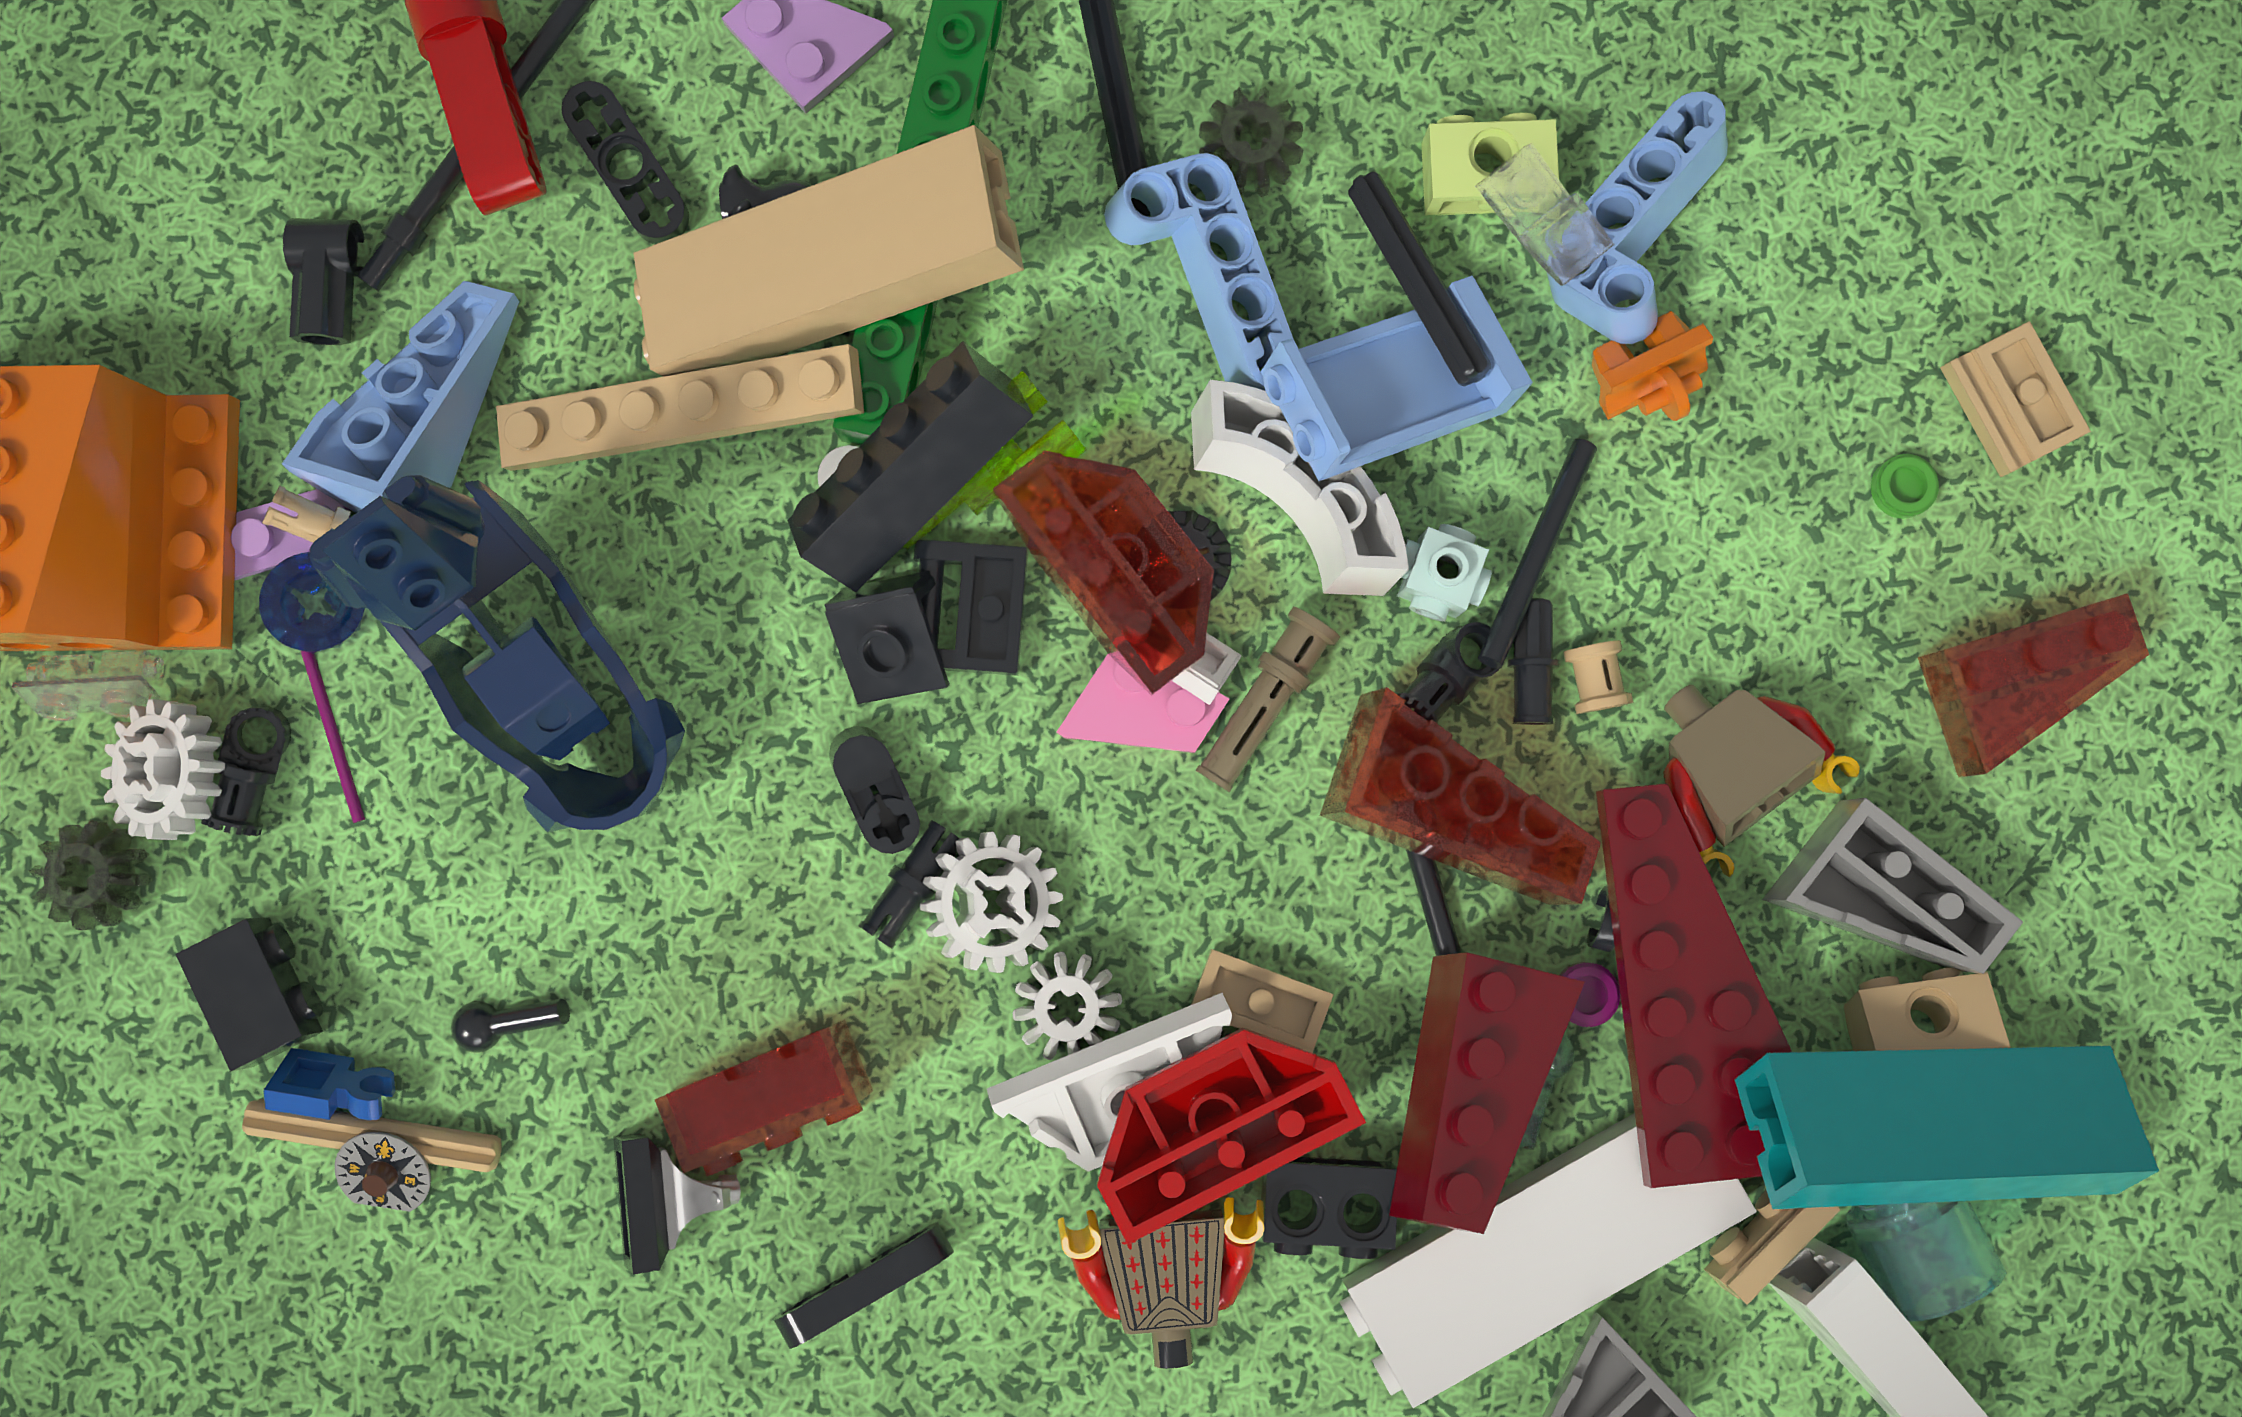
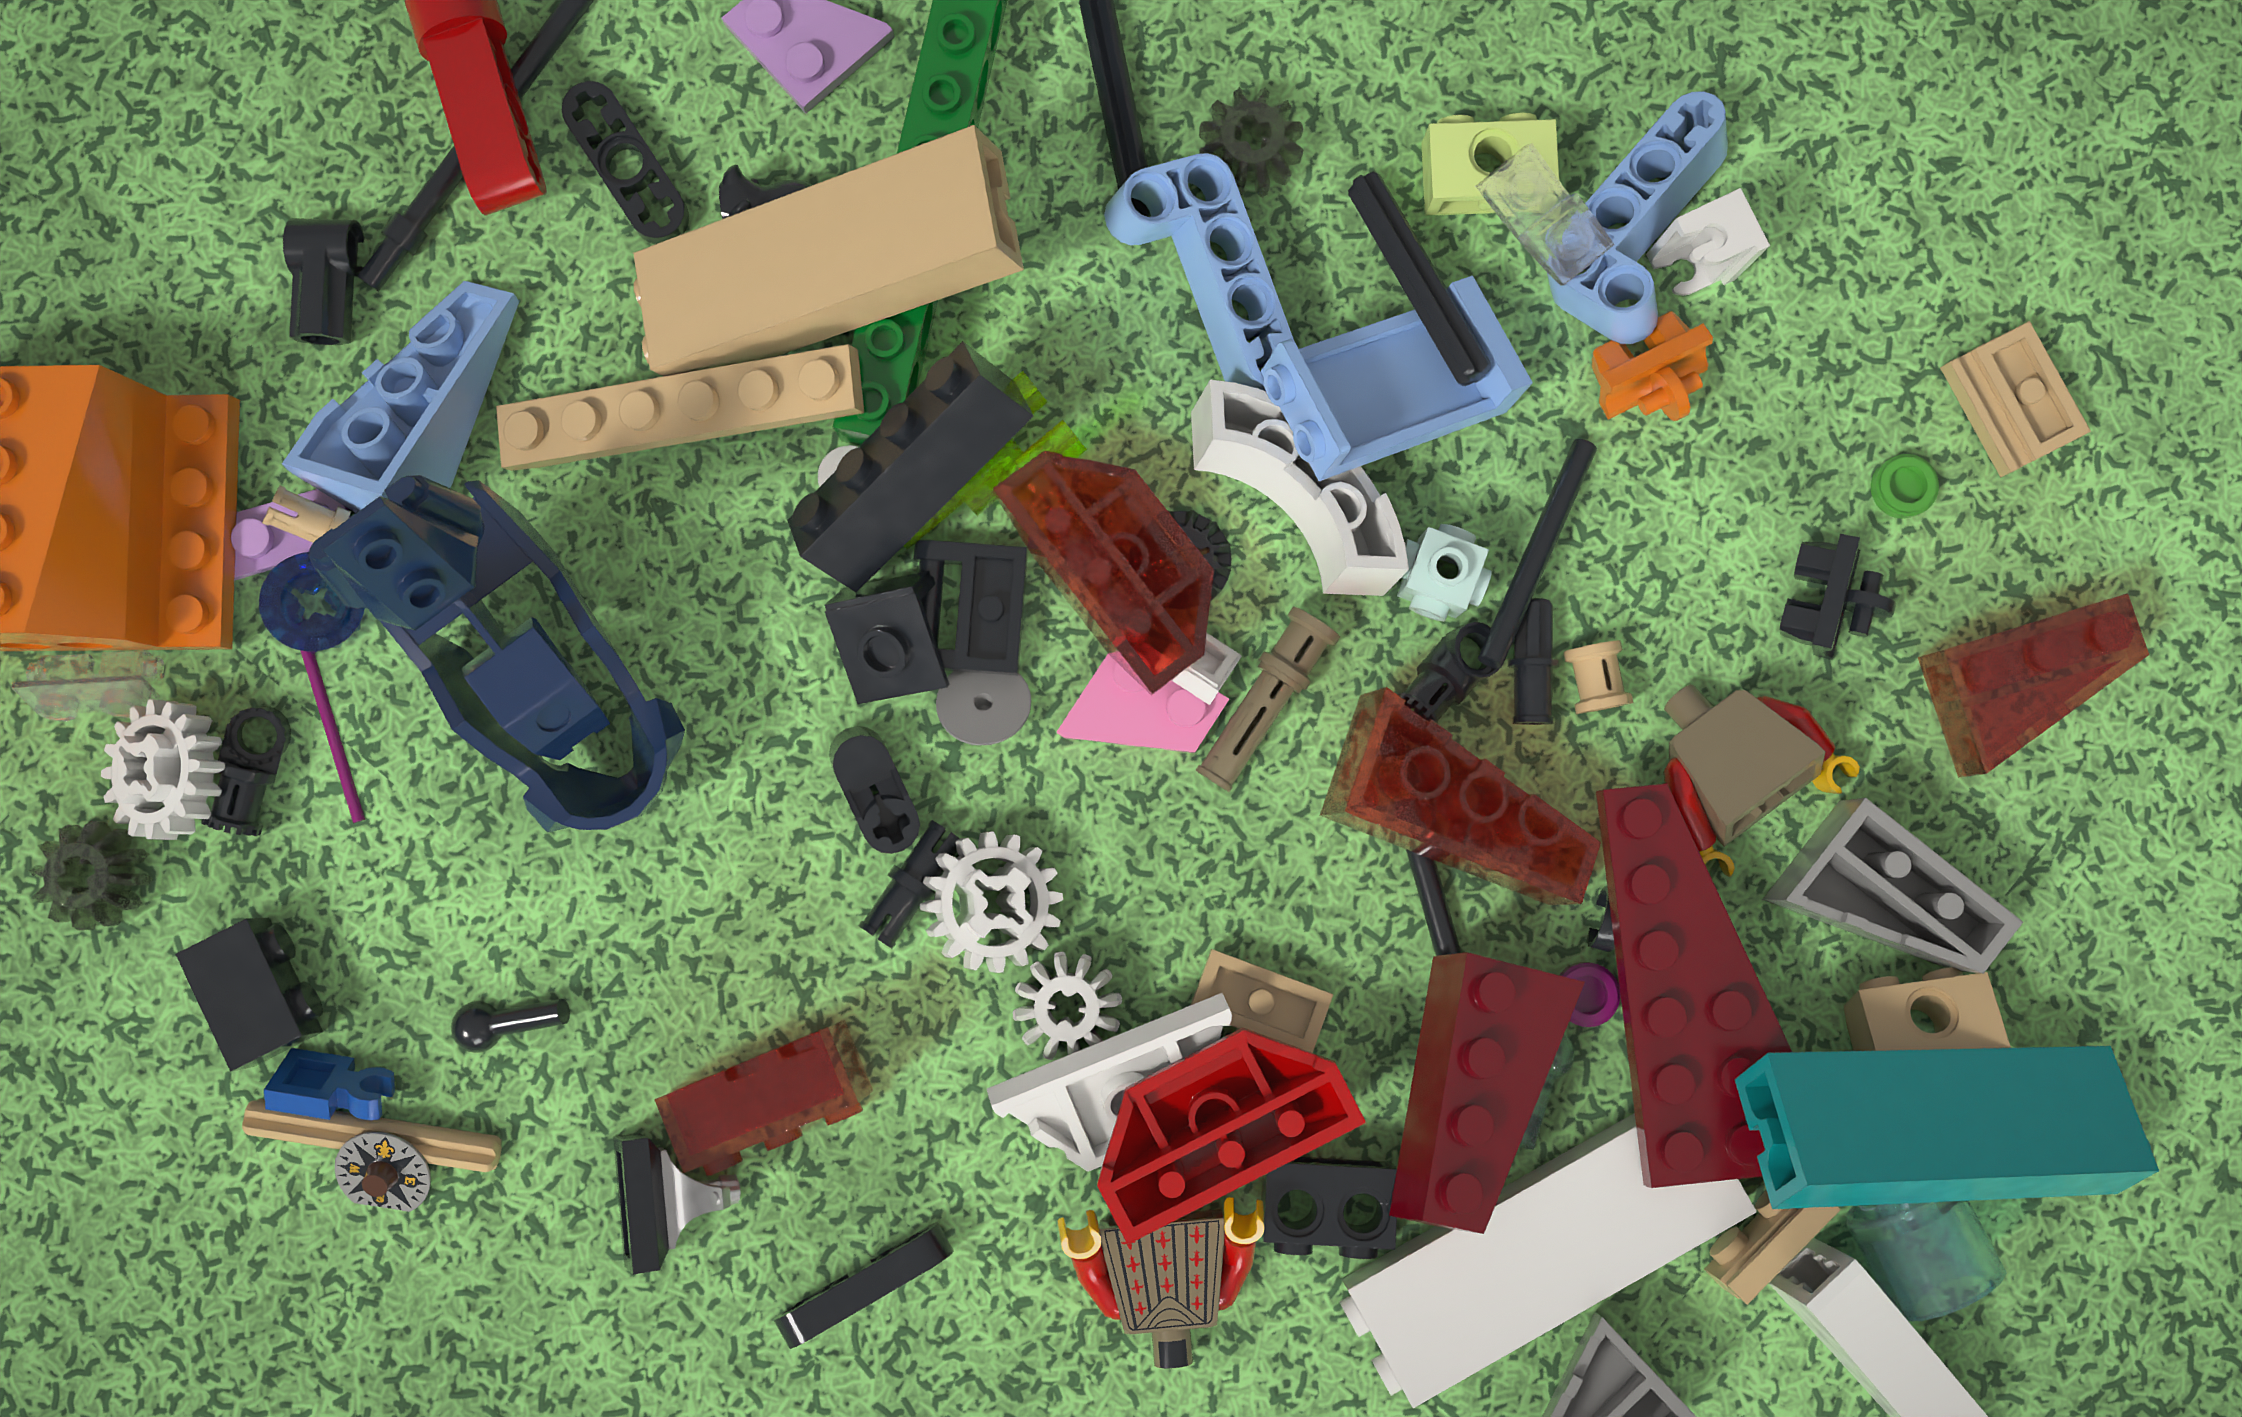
(983, 706): none -> light grey piece
(1715, 238): none -> white hinge
(1836, 568): none -> black hips

